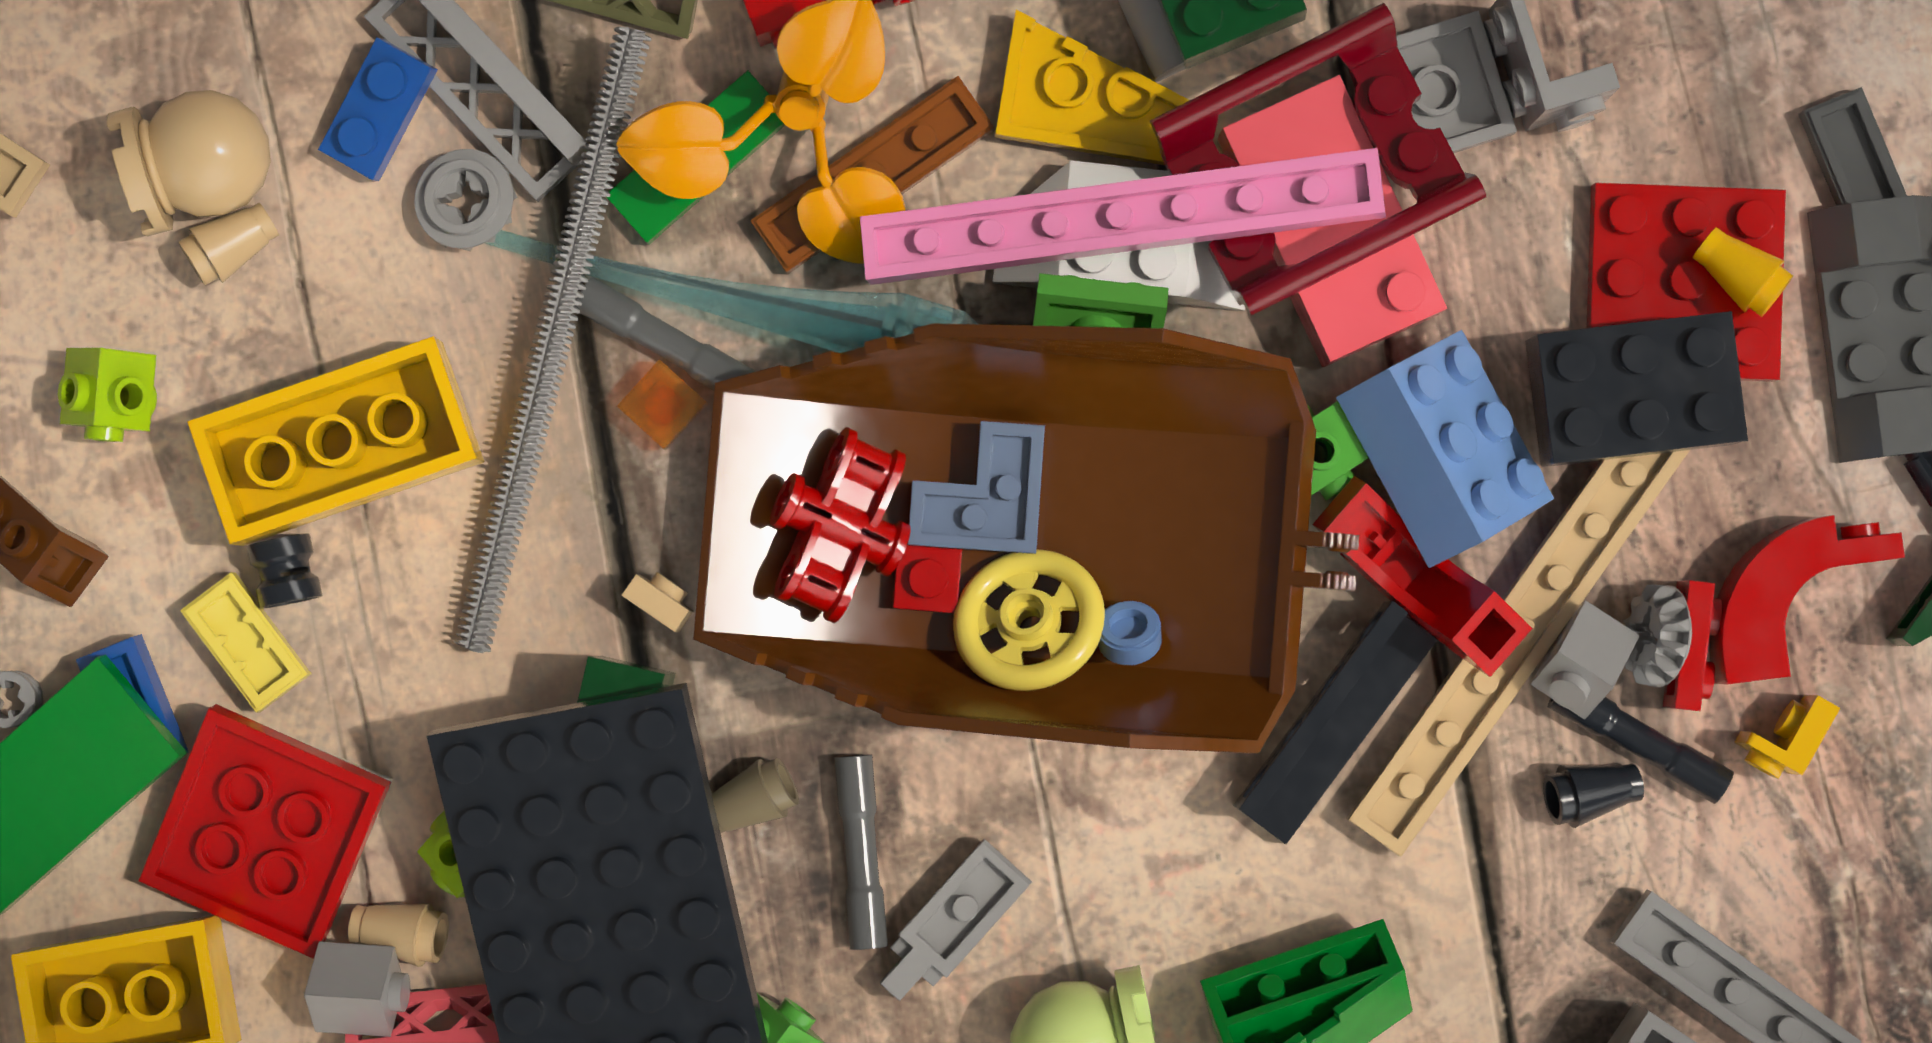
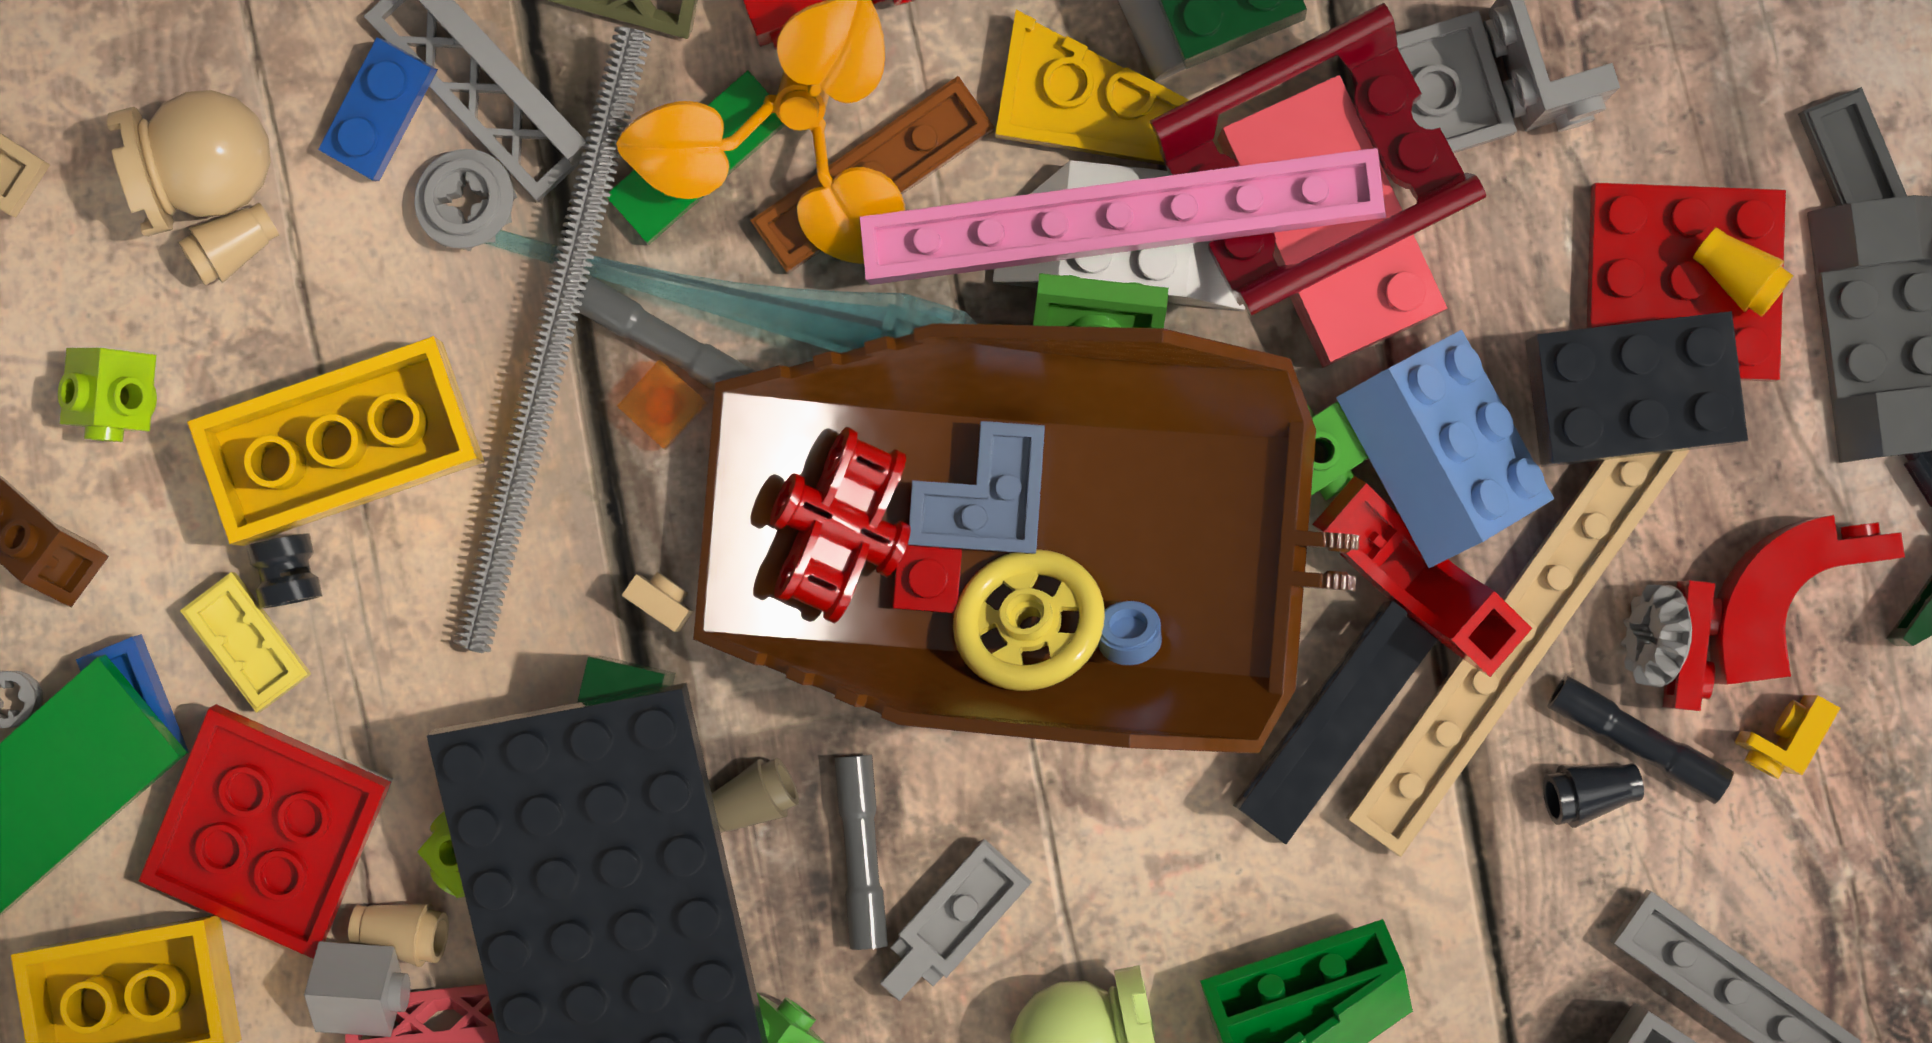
(1585, 660): light grey brick -> none

